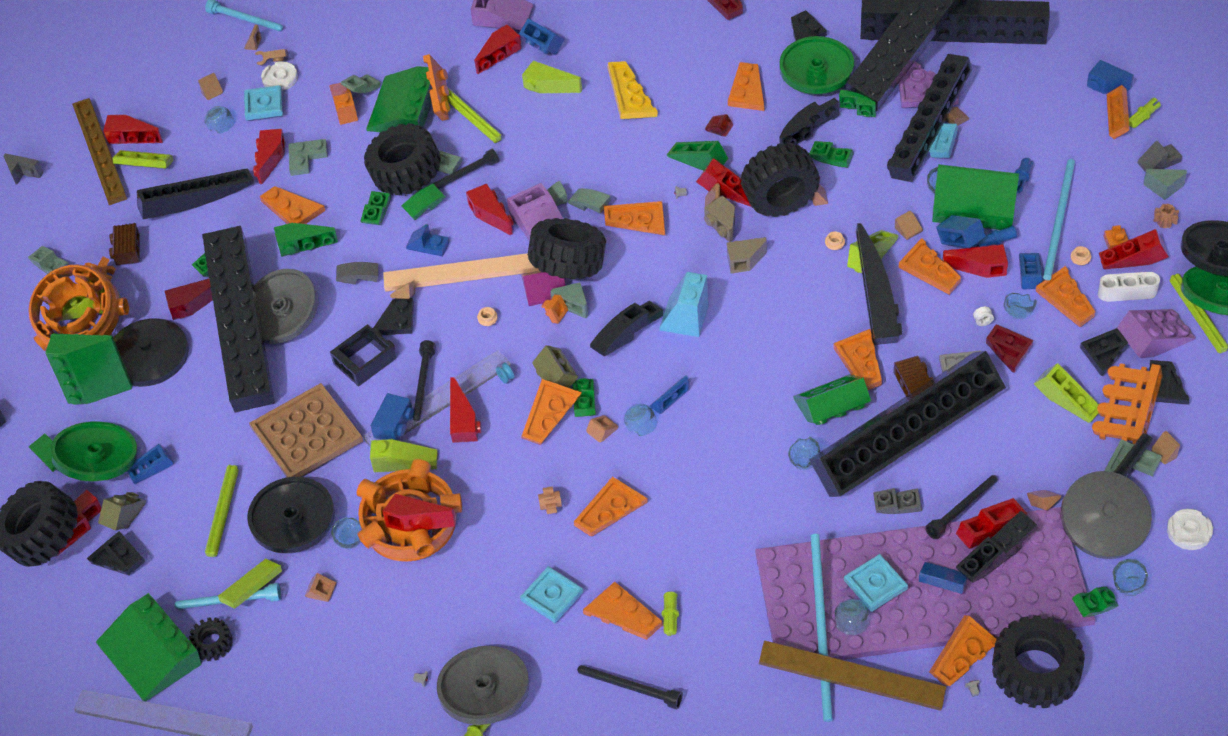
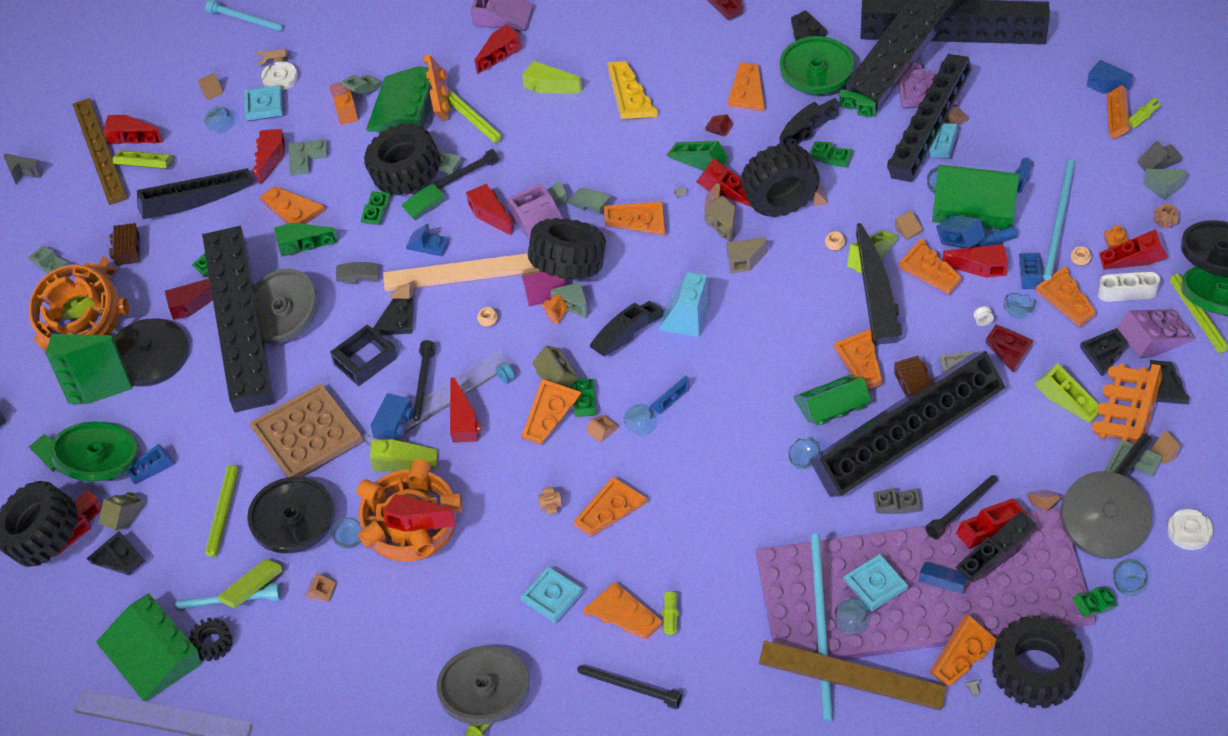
(253, 39): medium nougat slope -> none
(421, 678): light grey piece -> none
(539, 35): blue brick -> none

